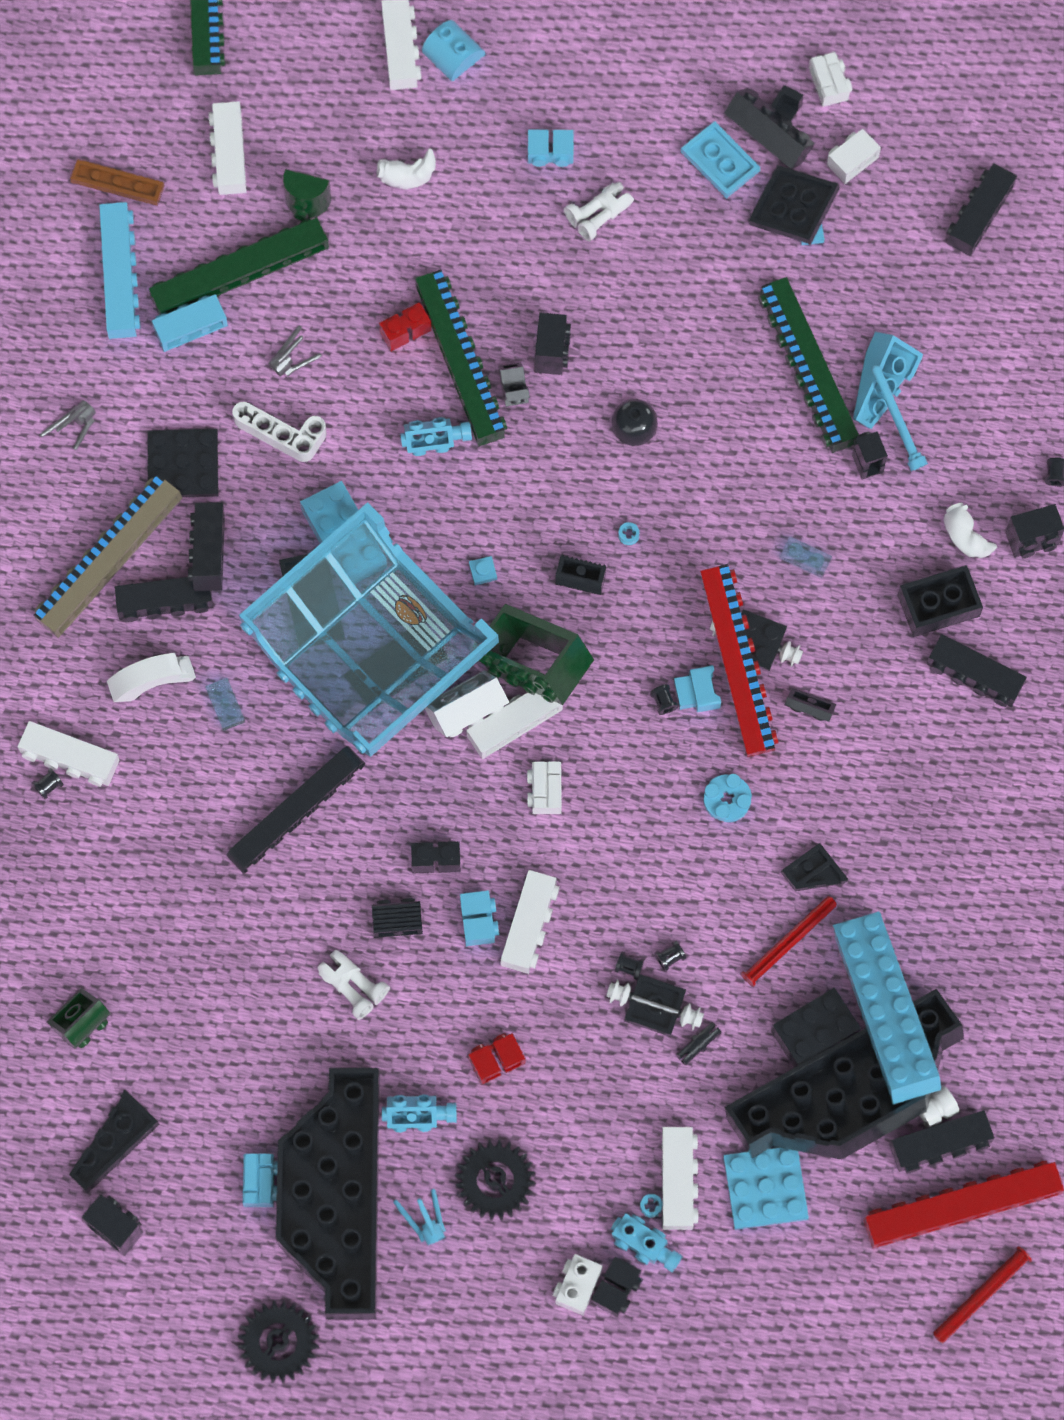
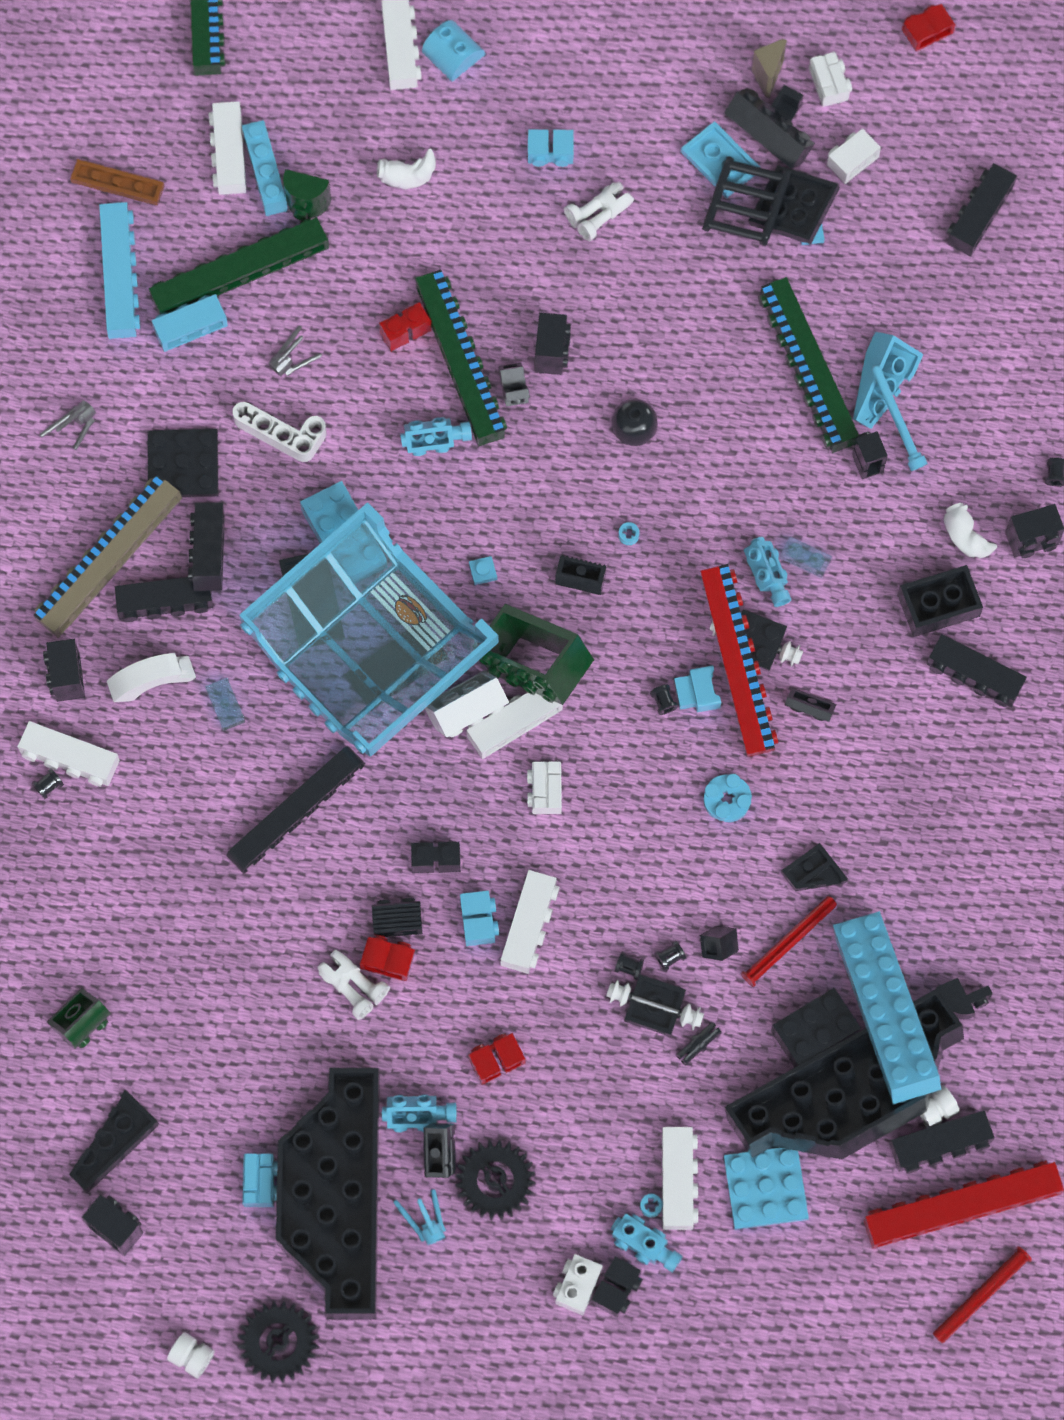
(64, 670): none -> black brick
(191, 1355): none -> white wheel
(264, 168): none -> medium azure brick
(387, 958): none -> red brick
(439, 1150): none -> black brick
(719, 943): none -> black panel
(722, 184): none -> black bar
(767, 65): none -> dark tan slope
(767, 569): none -> medium azure brick
(928, 26): none -> red brick
(961, 1003): none -> black brick

